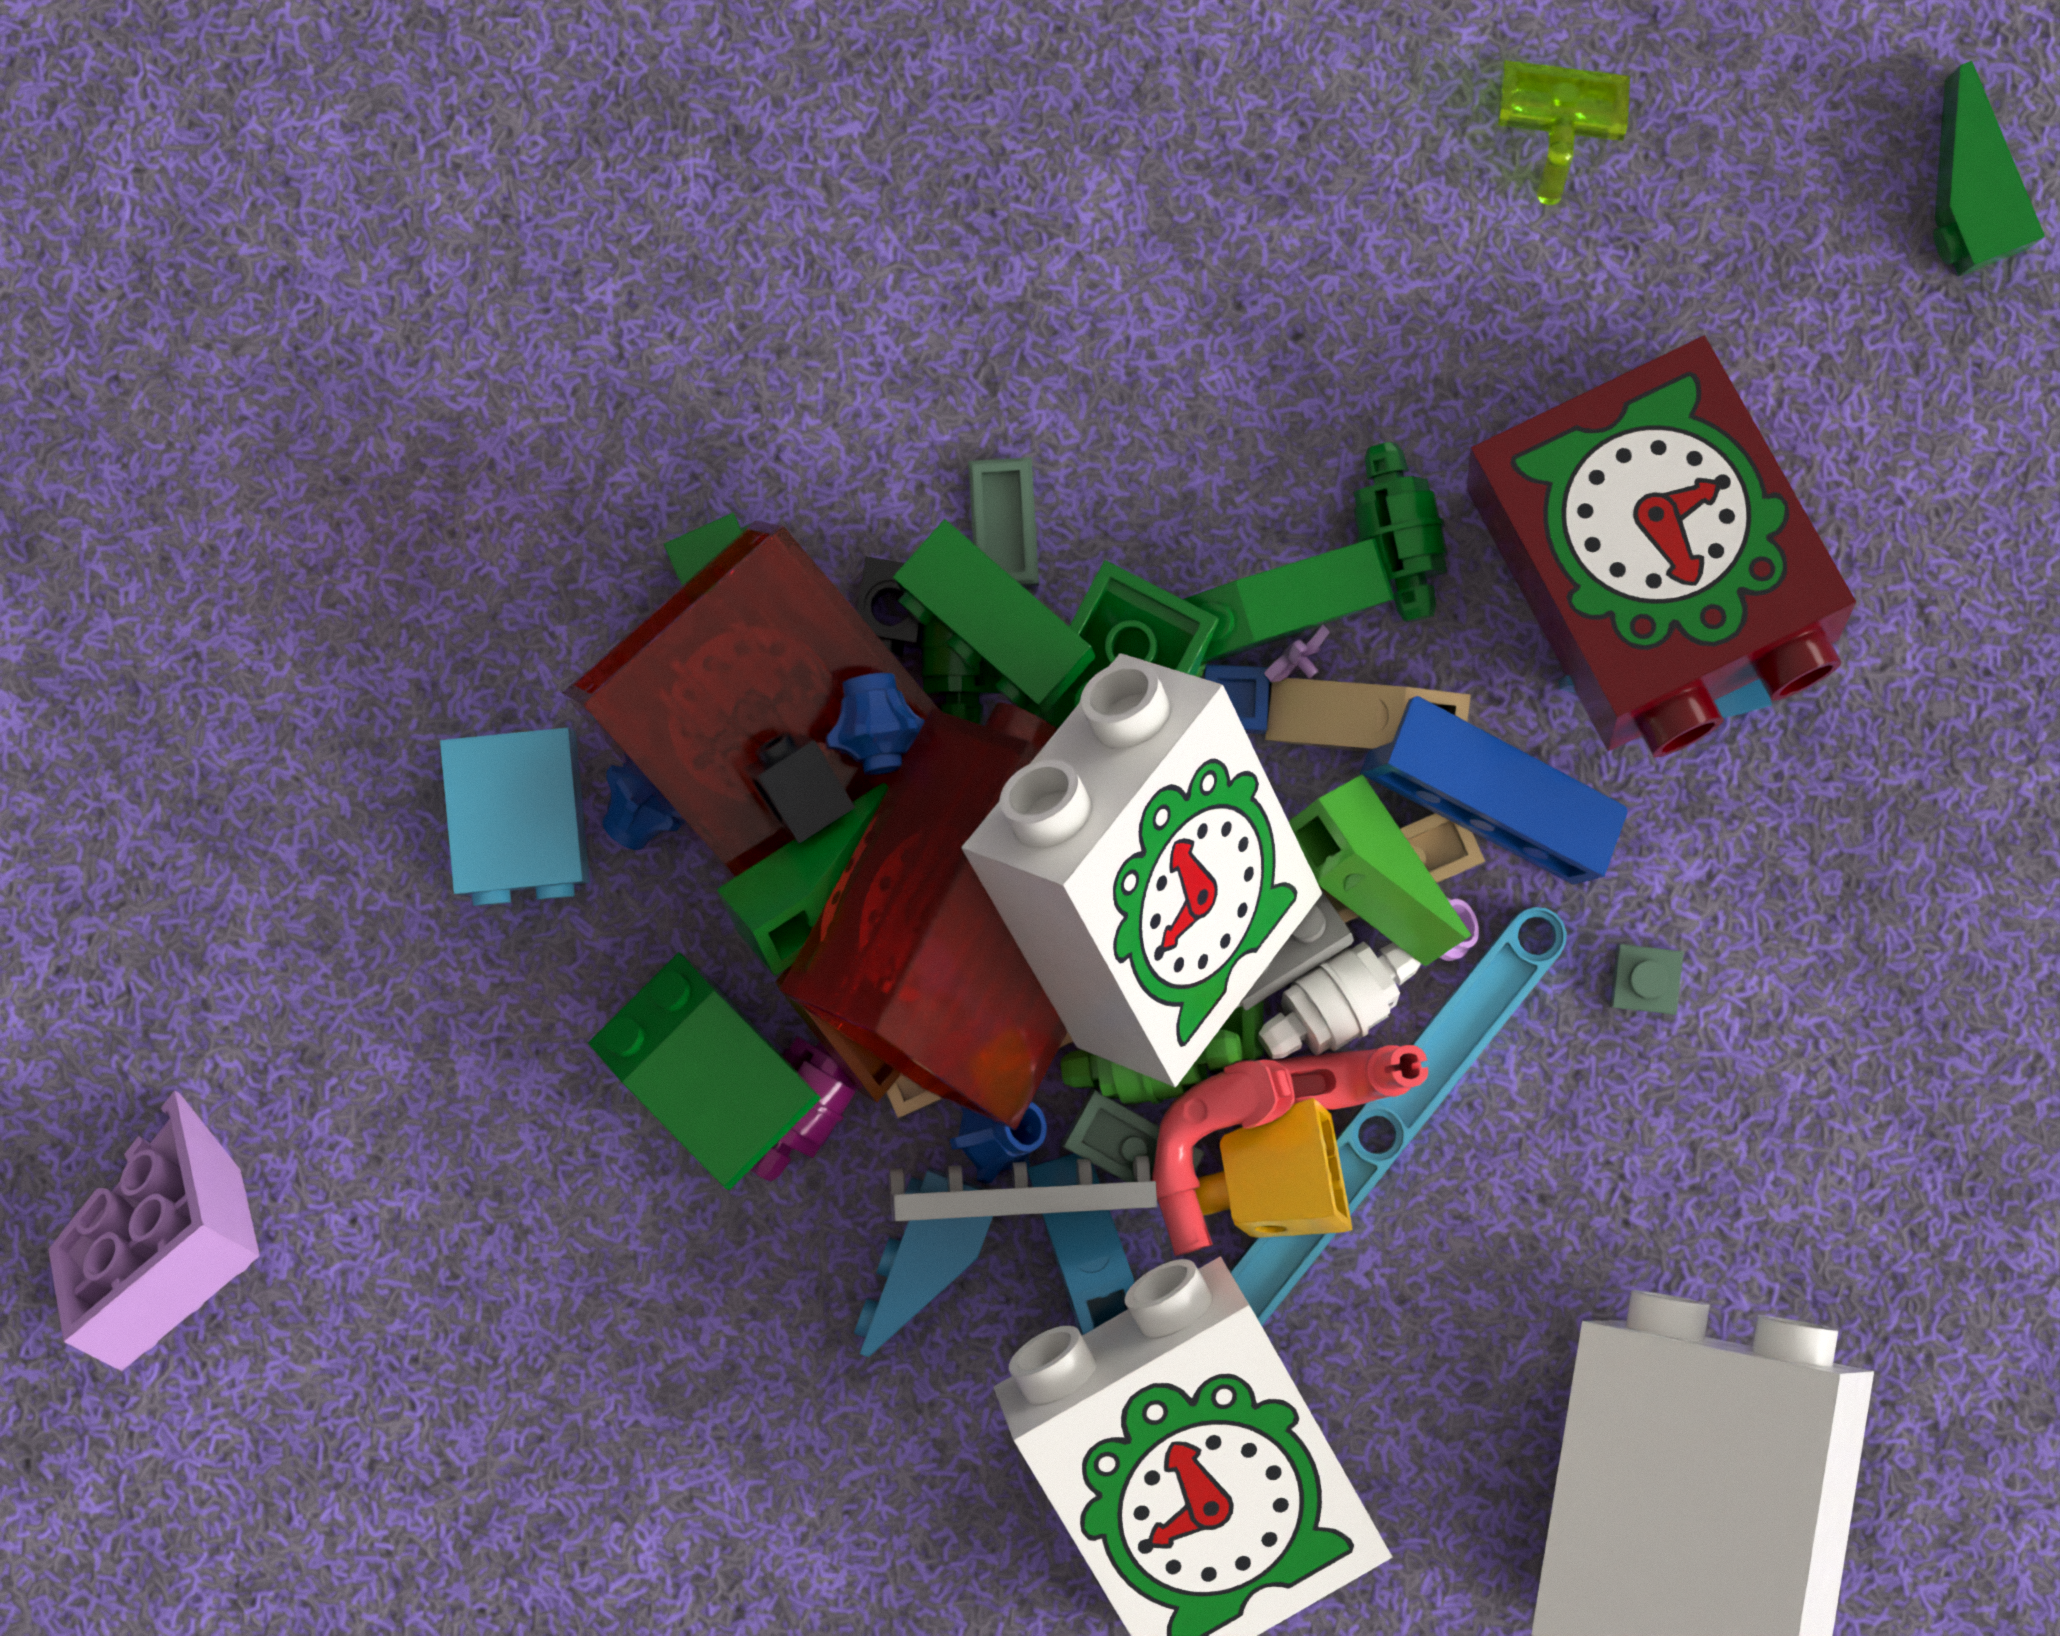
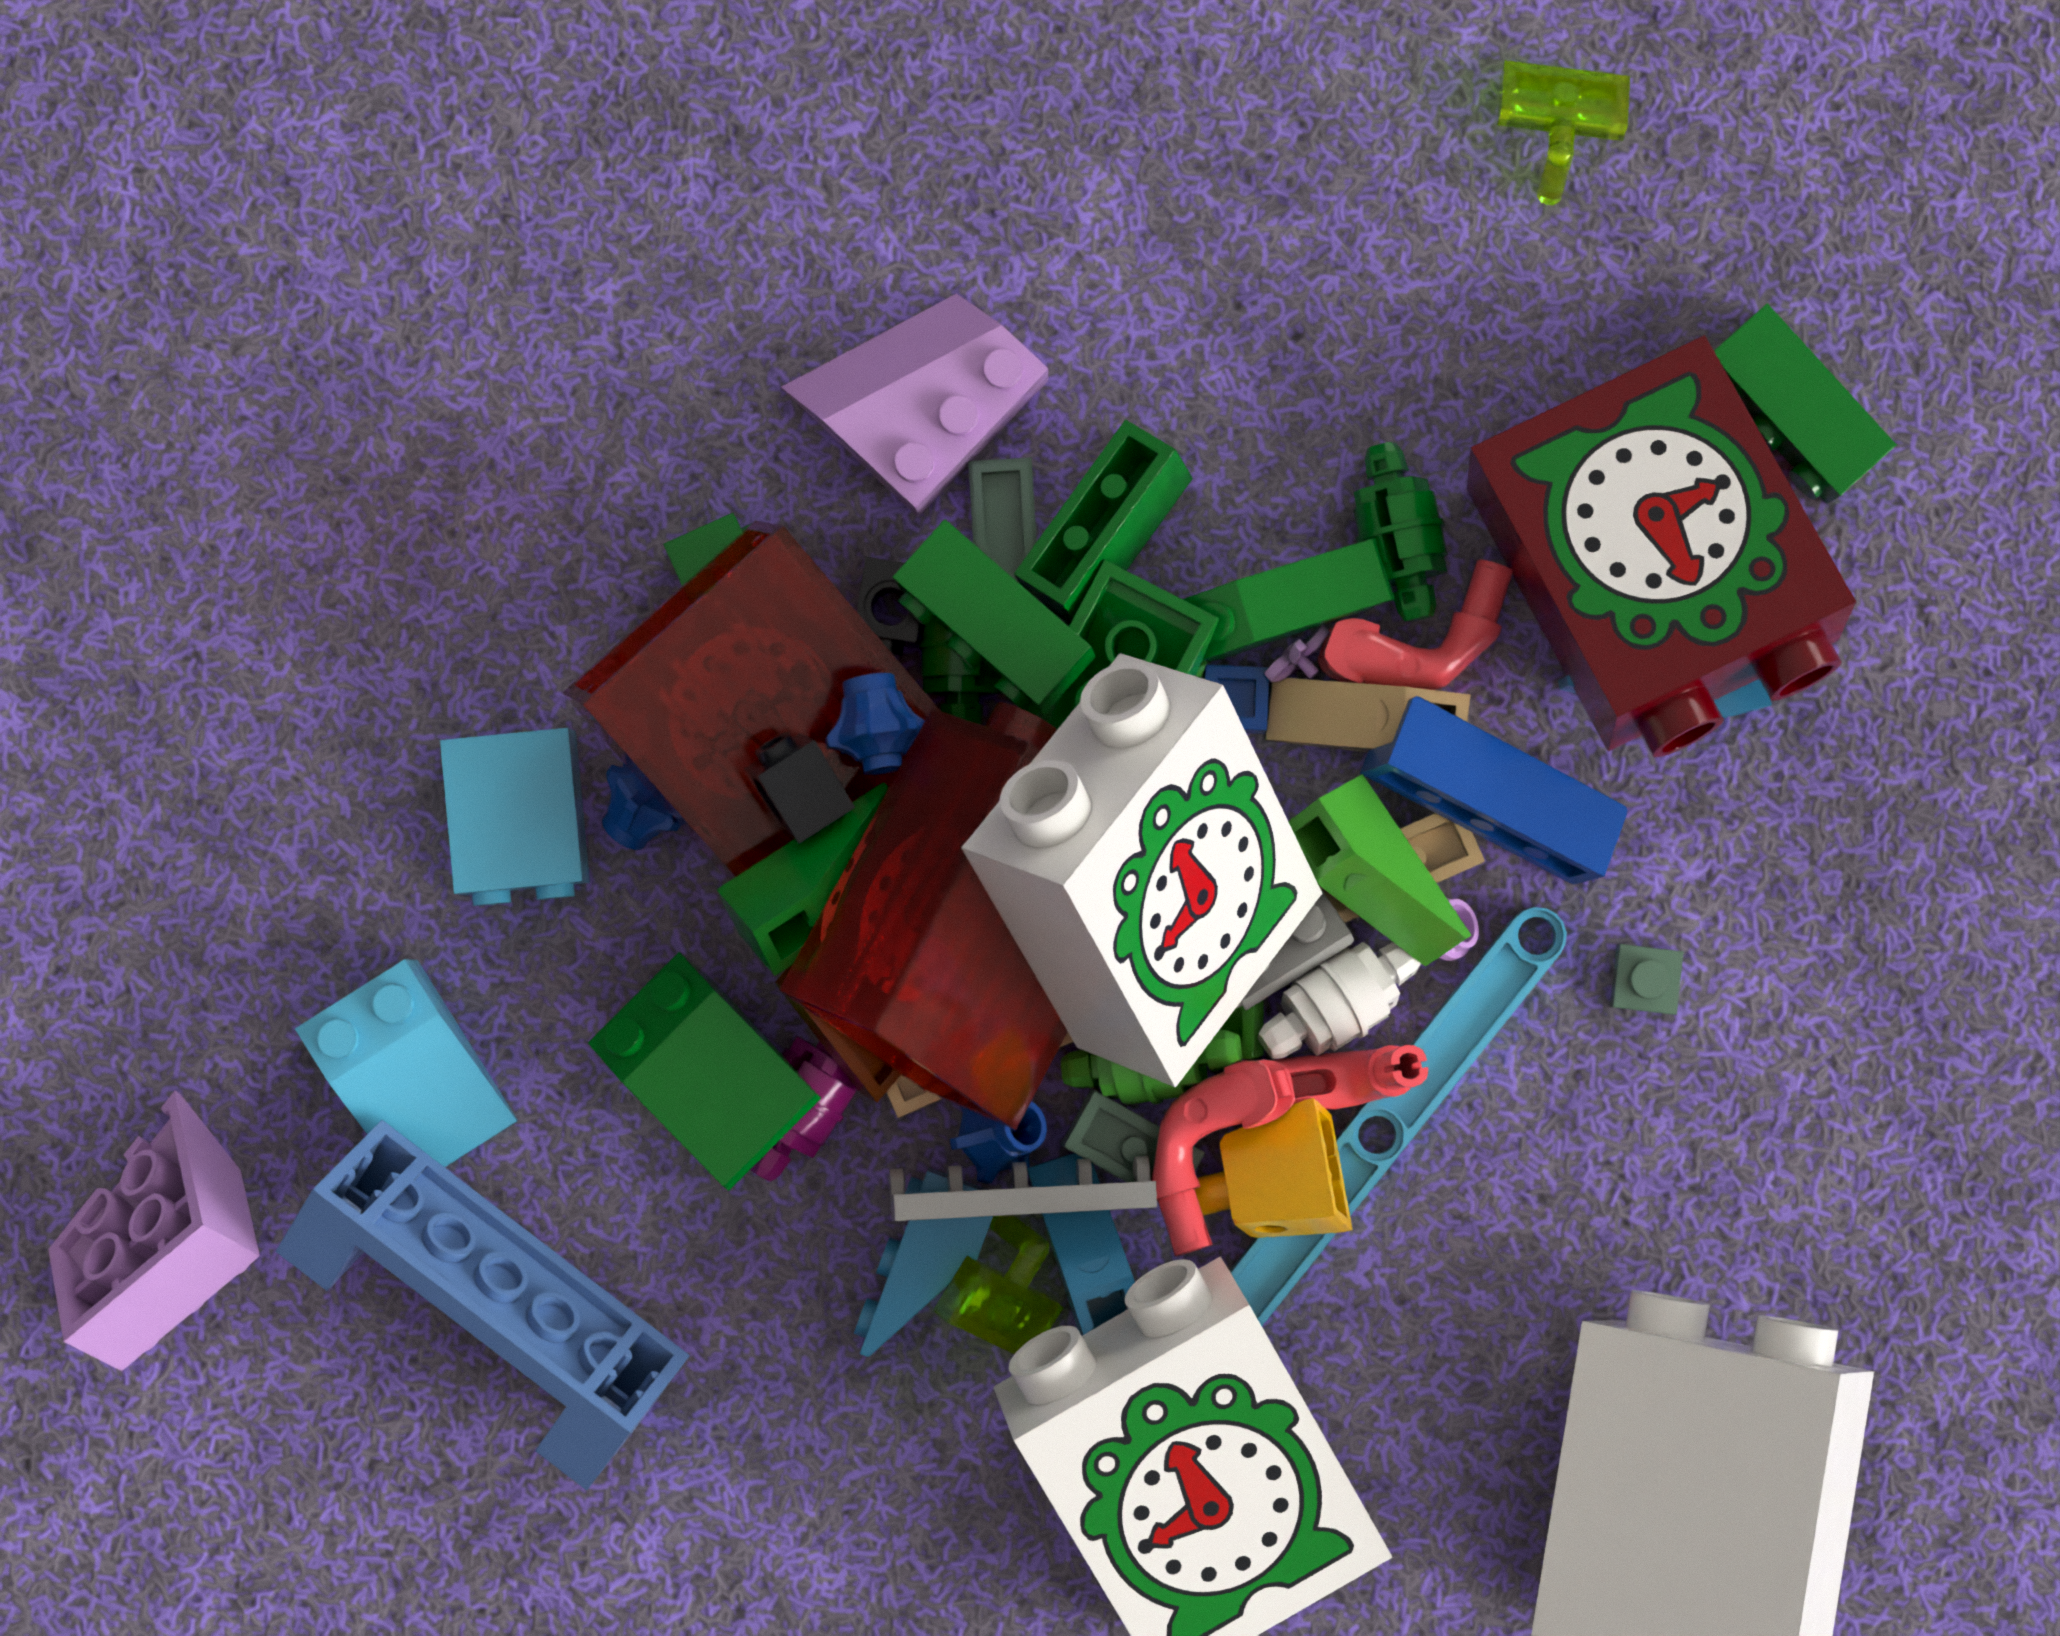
(406, 1062): none -> medium azure slope
(495, 1285): none -> medium blue plate
(923, 397): none -> lavender wedge
(998, 1304): none -> clear neon green plate
(1104, 518): none -> green brick
(1361, 654): none -> coral piece
(1801, 407): none -> green brick
(1979, 194): green slope -> none

